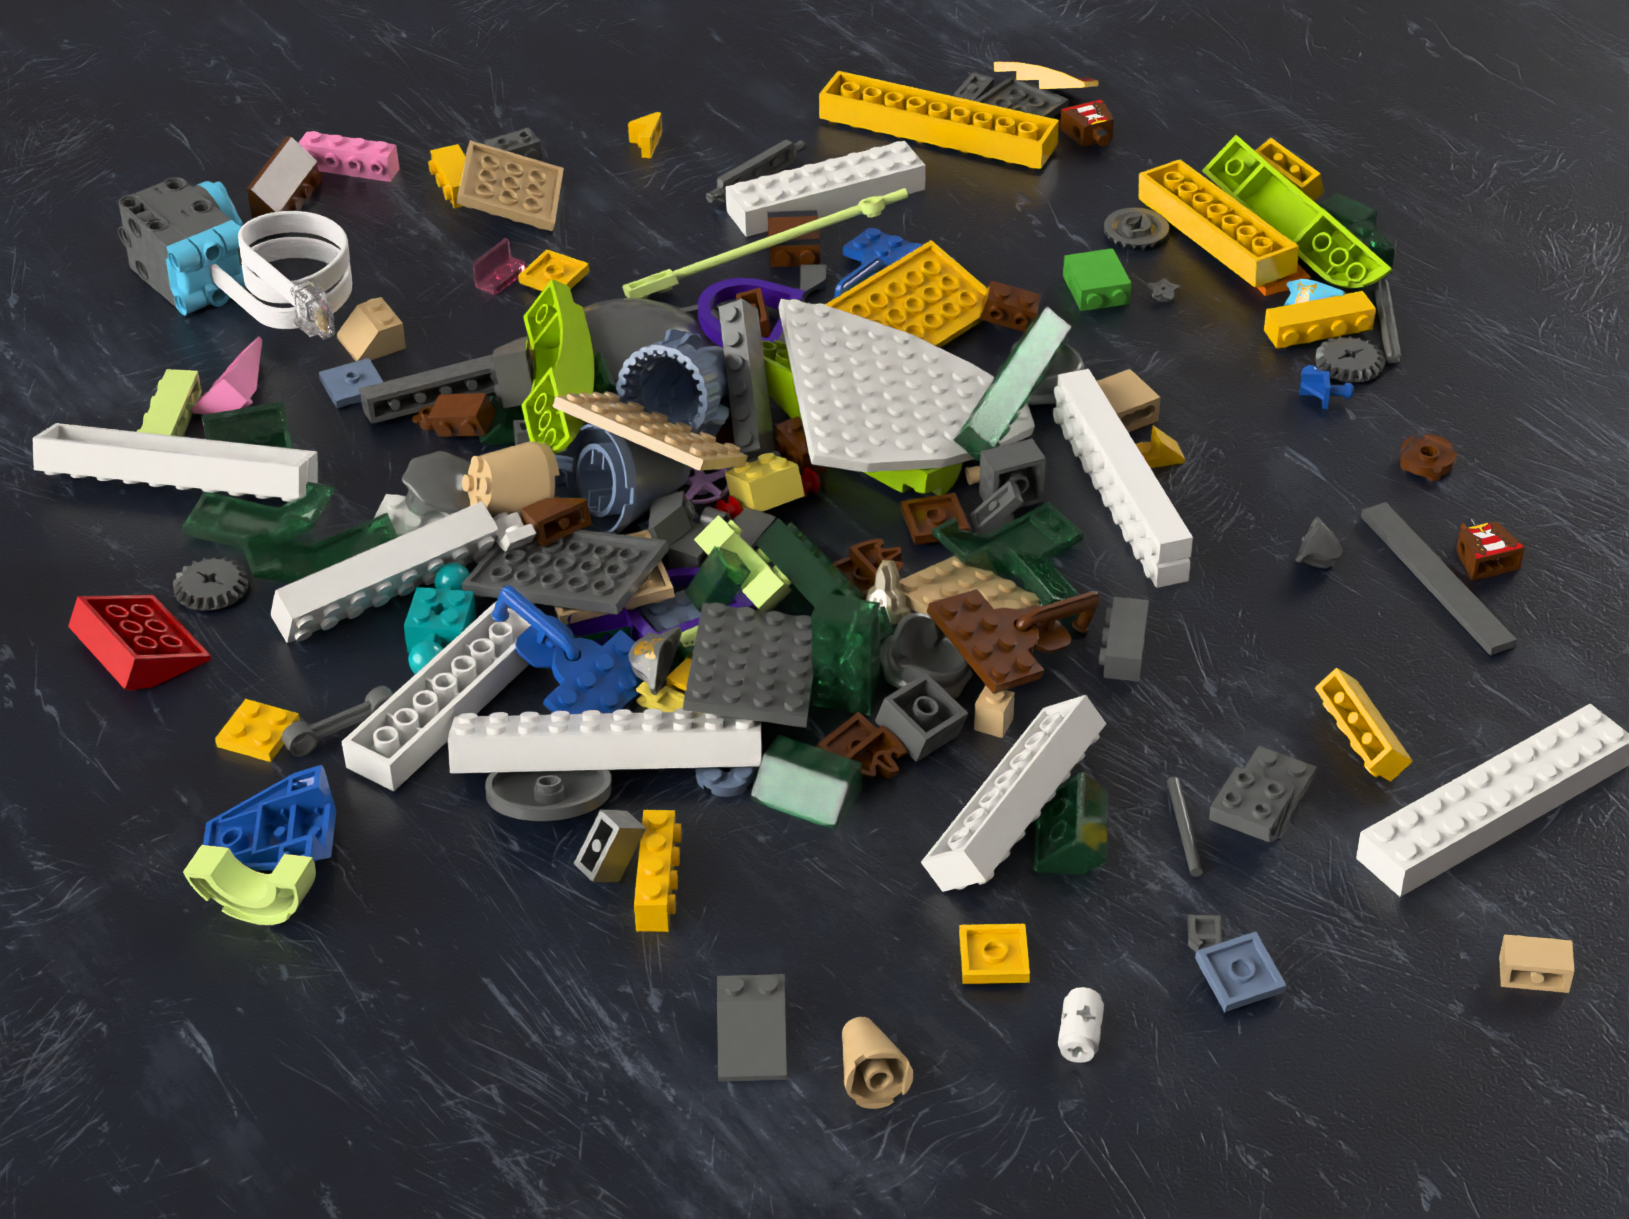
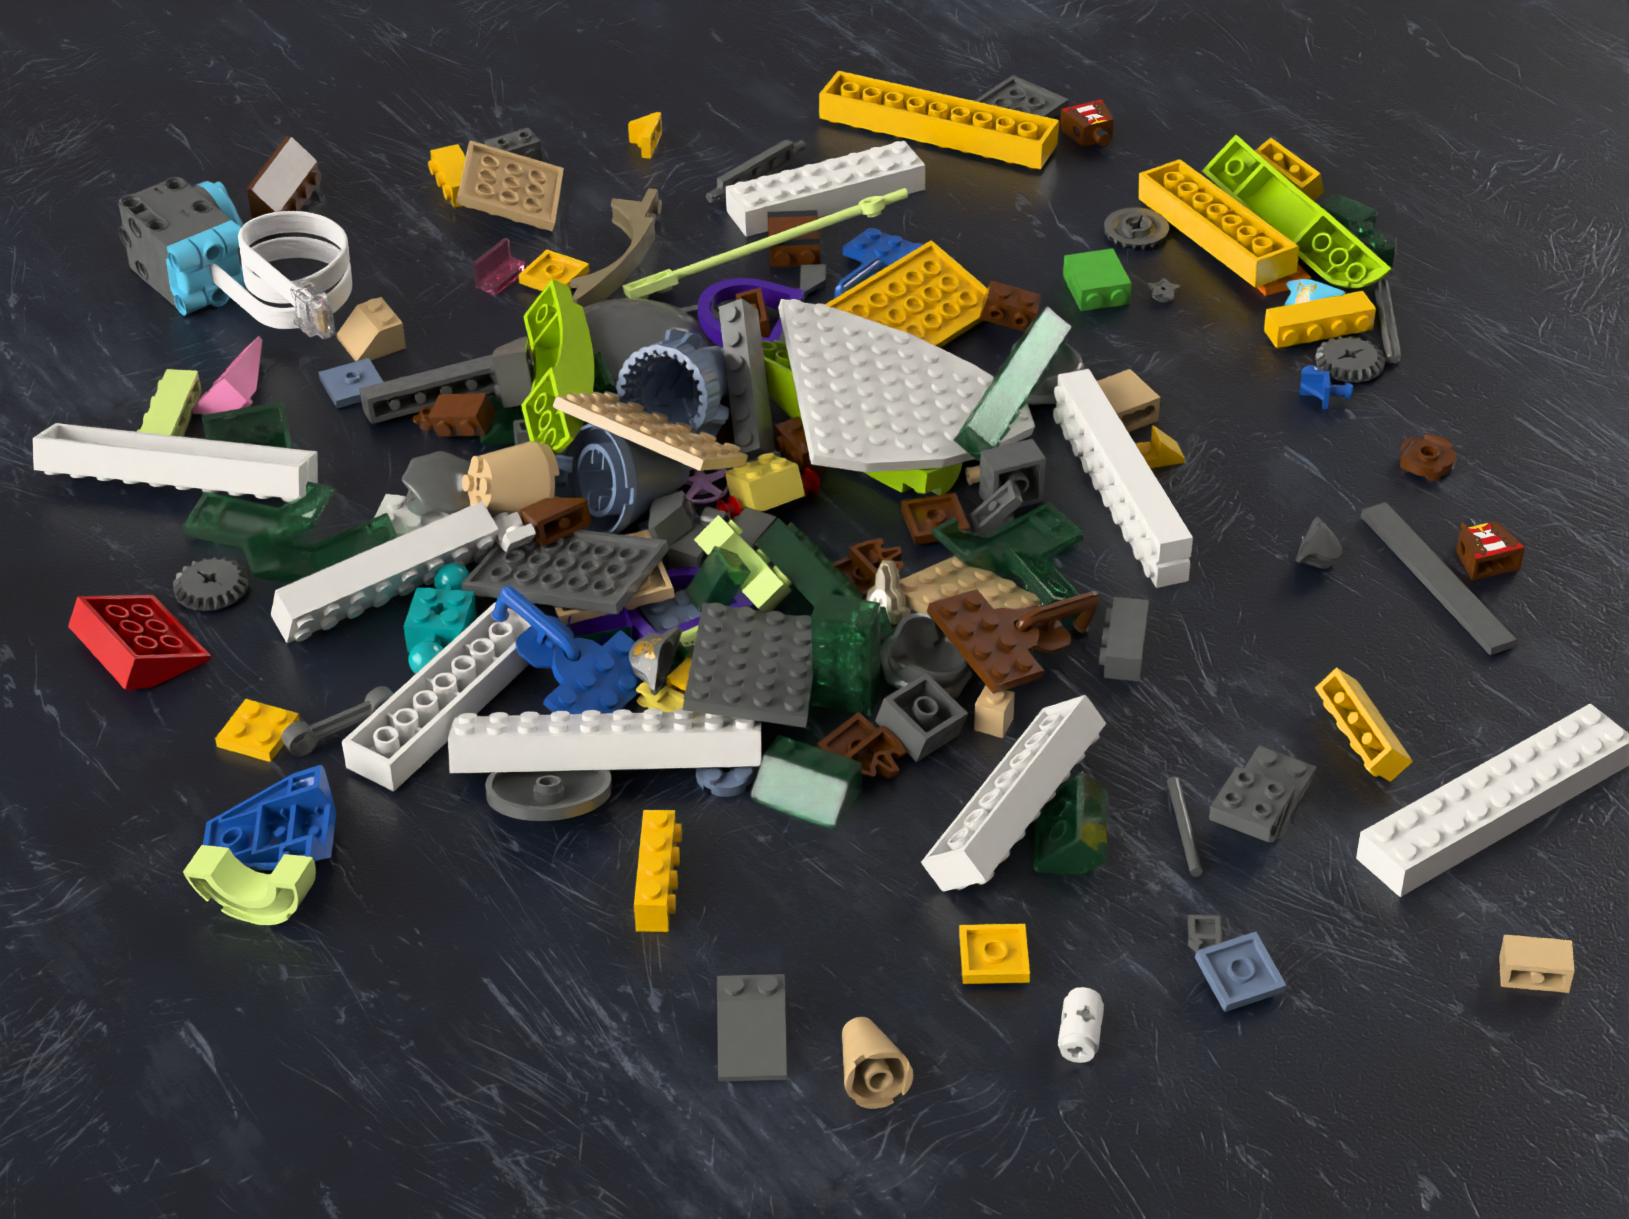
(352, 156): bright pink brick -> none
(609, 846): brick -> none
(638, 222): none -> dark tan slope
(974, 87): dark grey plate -> none
(1048, 75): yellow slope -> none

